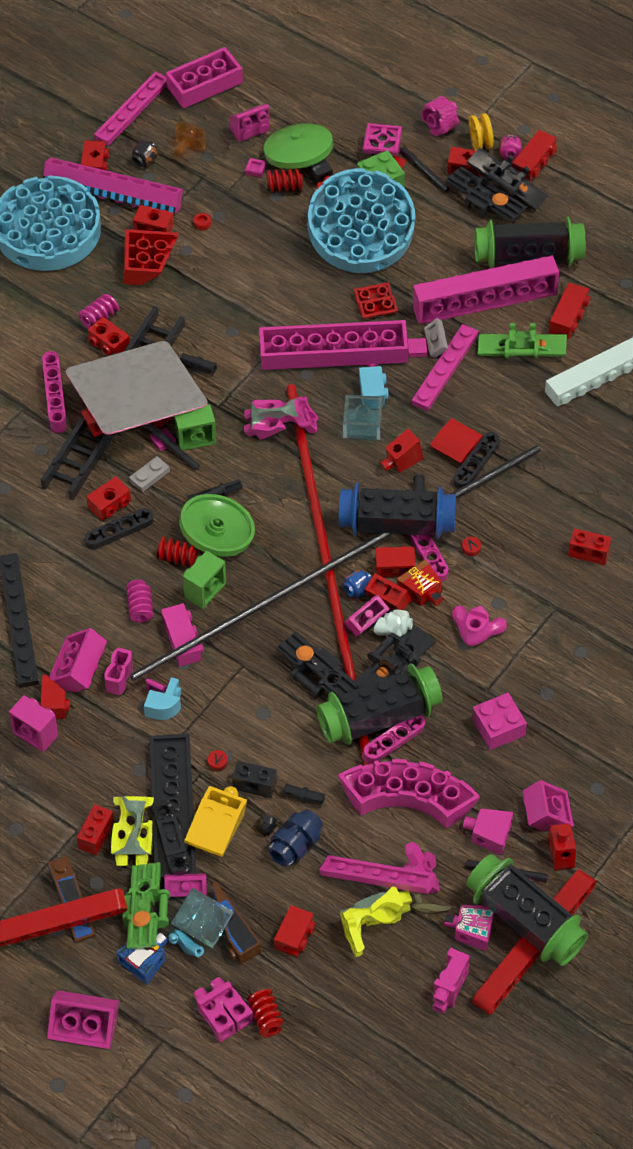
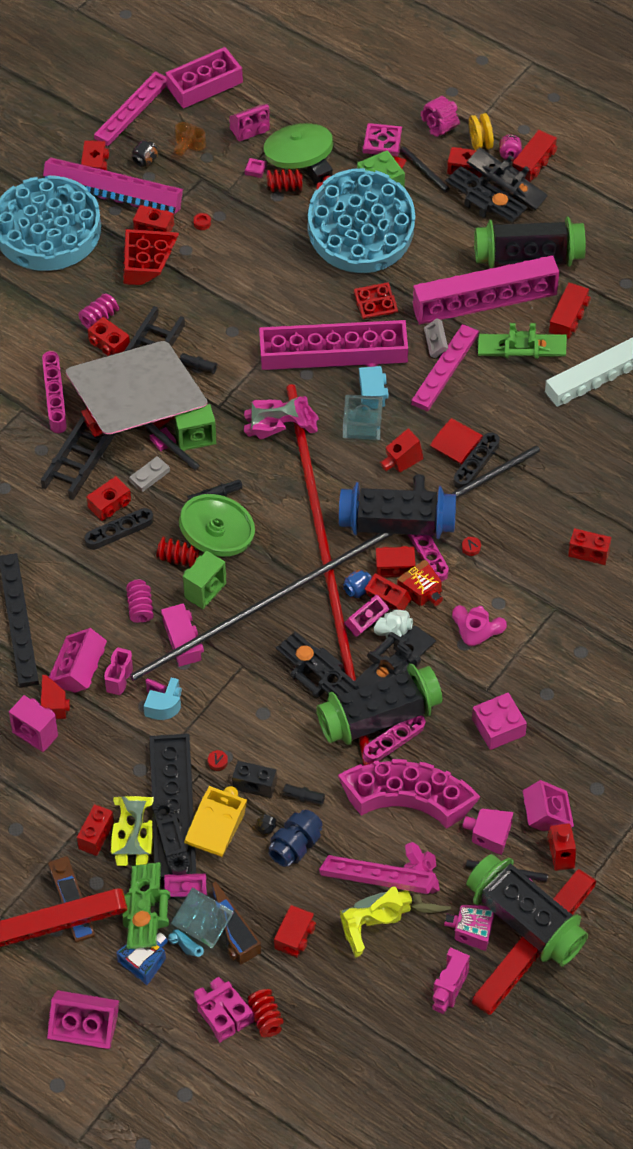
(417, 347): dark pink tile -> none

